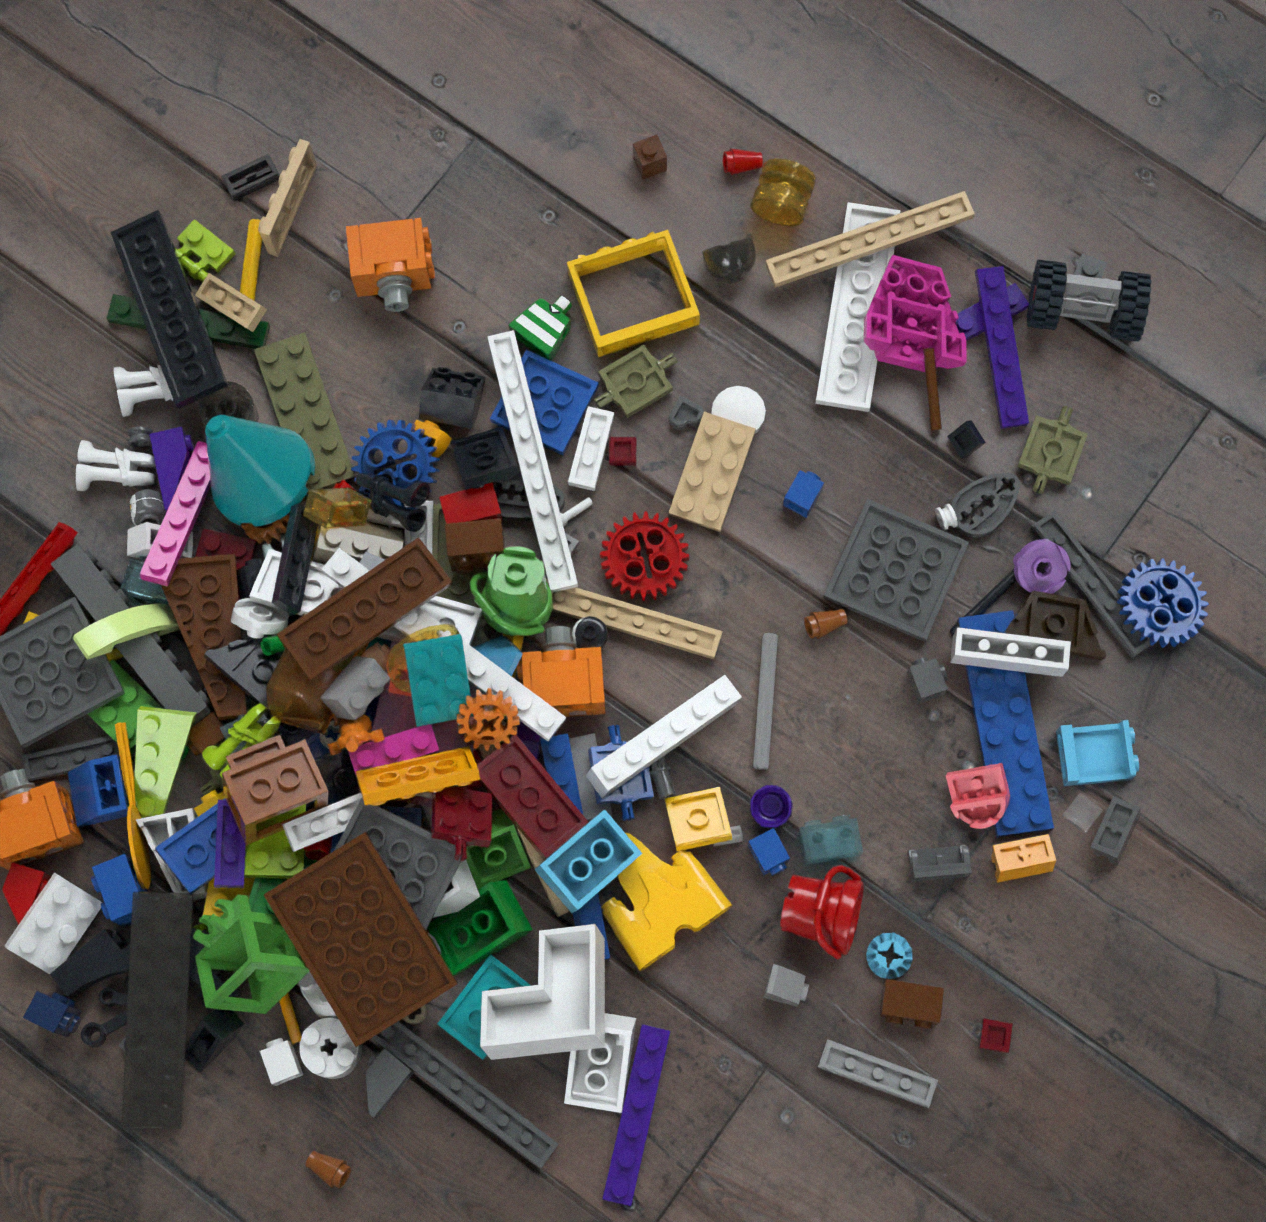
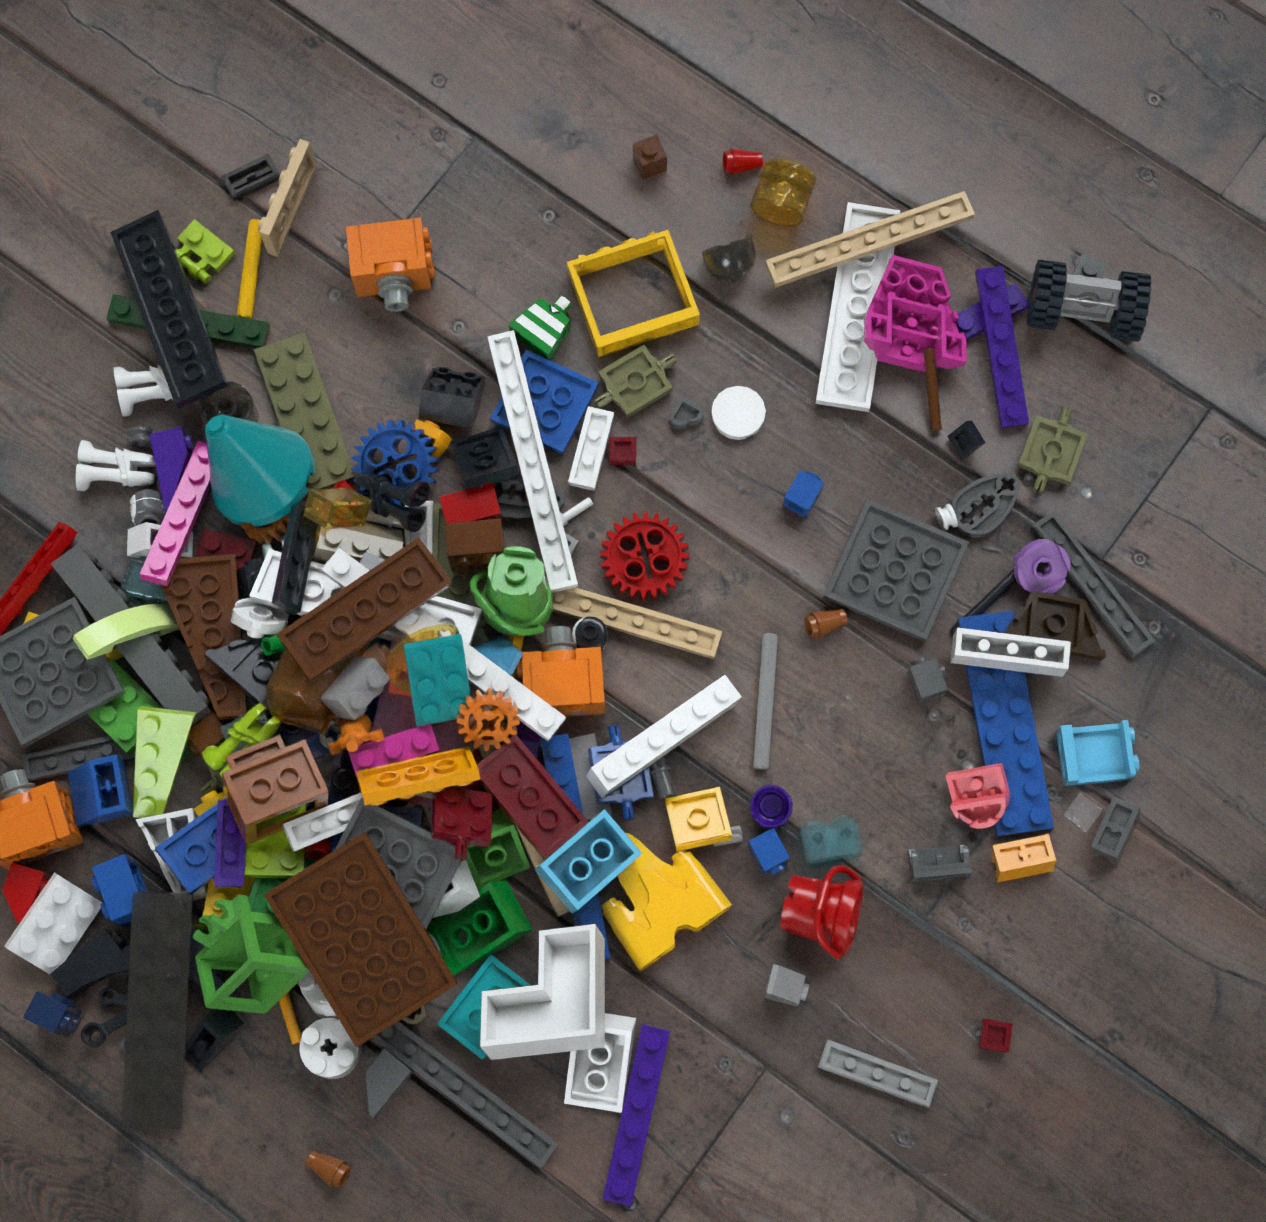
(137, 839): light orange piece -> none
(231, 302): tan plate -> none
(281, 1061): white brick -> none
(712, 471): tan plate -> none
(878, 962): medium azure gear -> none
(911, 1003): reddish brown brick -> none
(1142, 612): gear -> none

